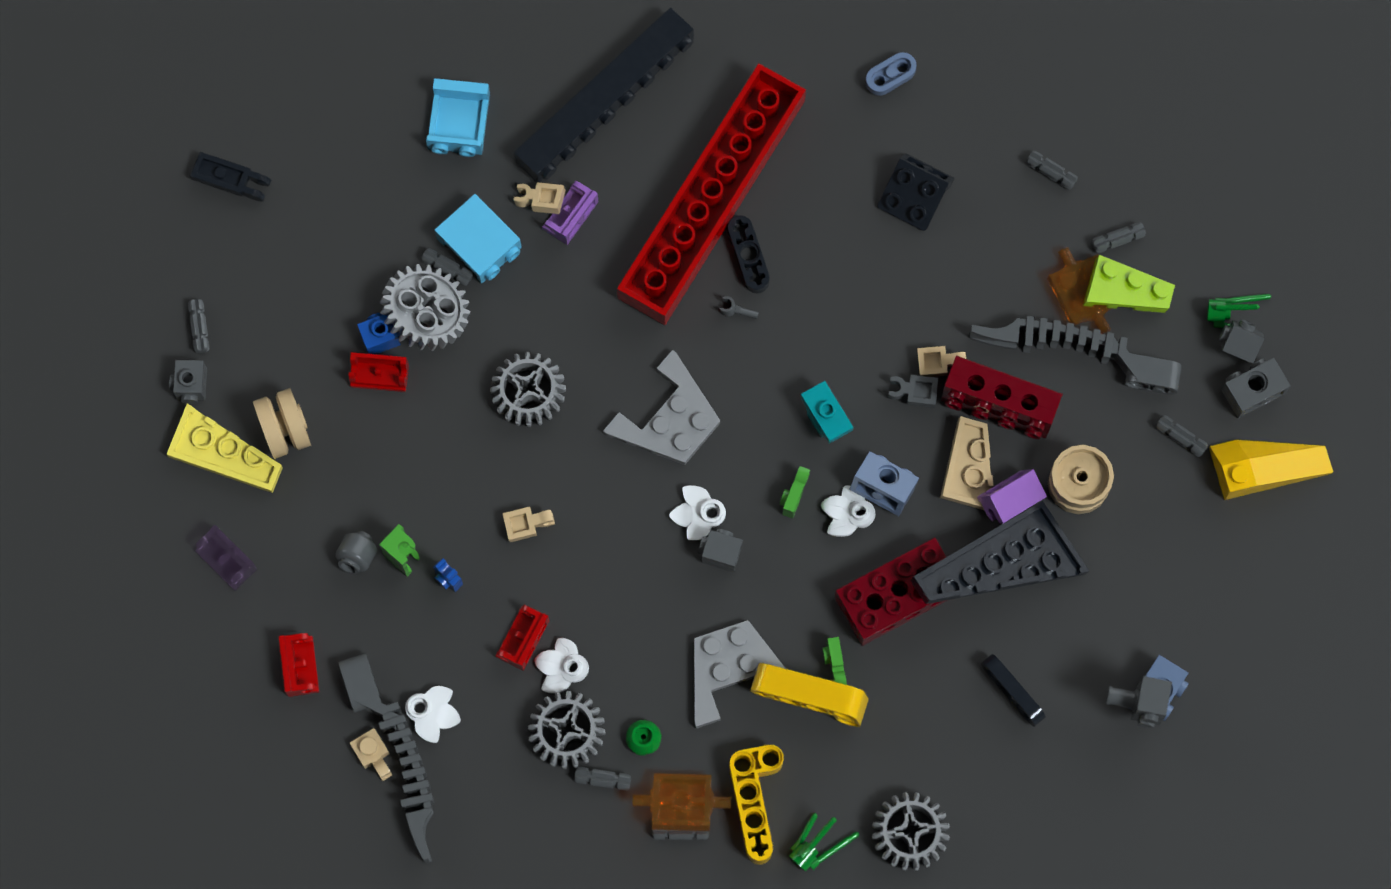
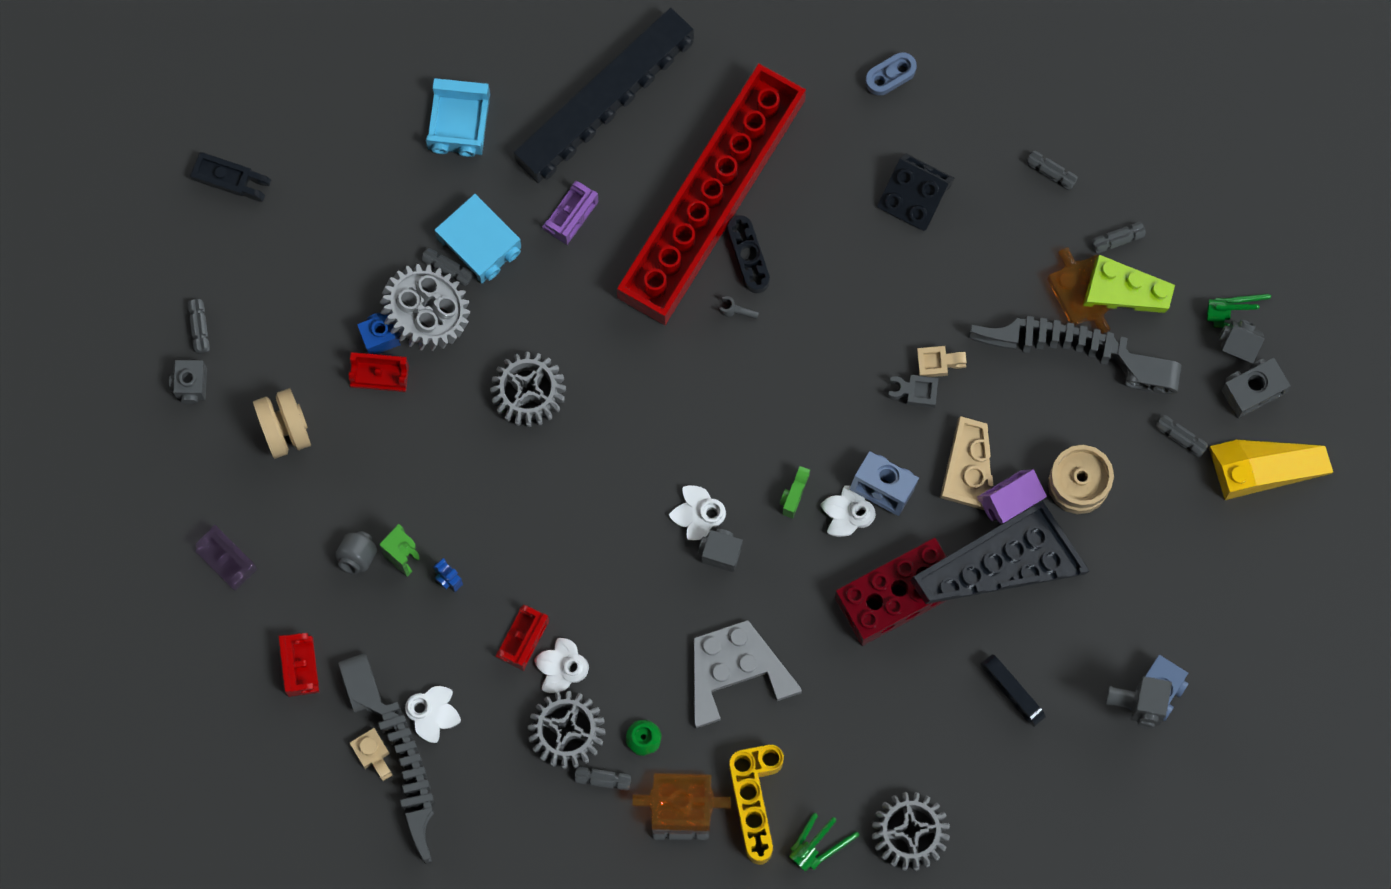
(212, 448): light yellow wing -> none
(522, 523): tan plate -> none
(544, 199): tan plate -> none
(679, 424): light grey wing -> none
(811, 692): yellow beam -> none
(826, 412): teal brick -> none
(833, 656): bright green plate -> none
(994, 385): dark red brick -> none

